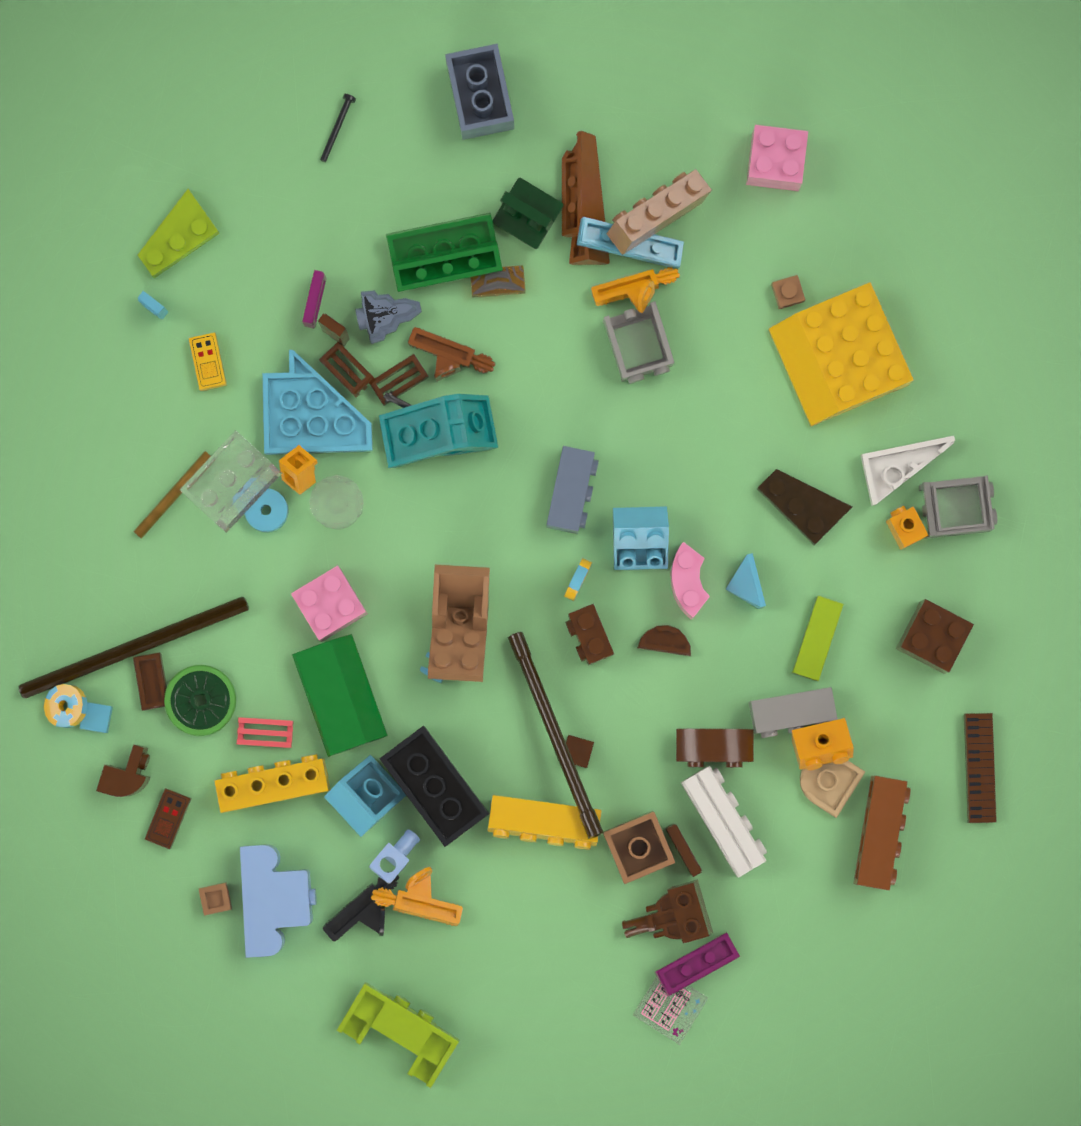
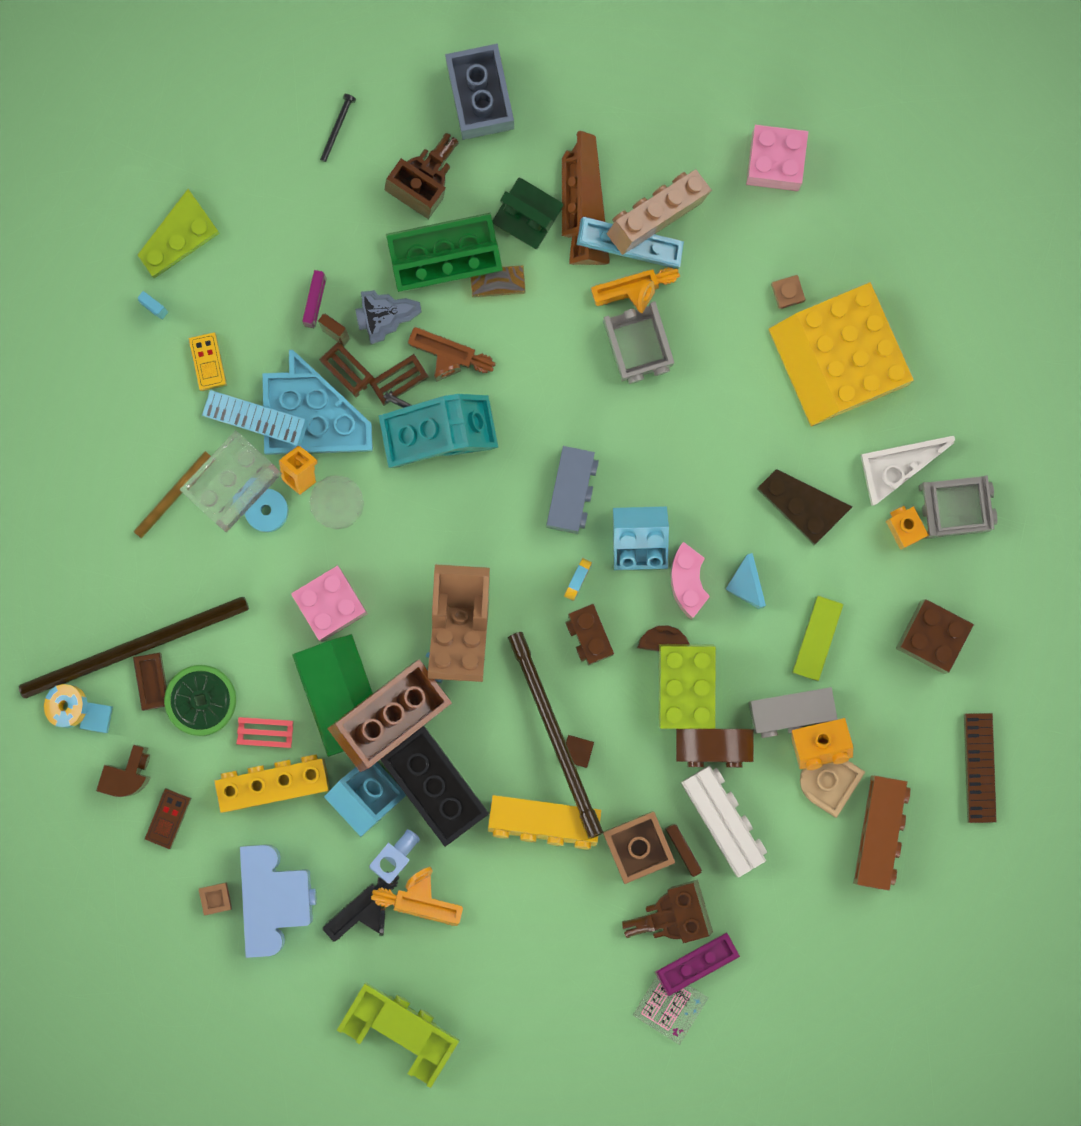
(255, 418): none -> medium azure tile
(389, 716): none -> dark orange brick
(421, 181): none -> reddish brown brick
(687, 686): none -> lime brick

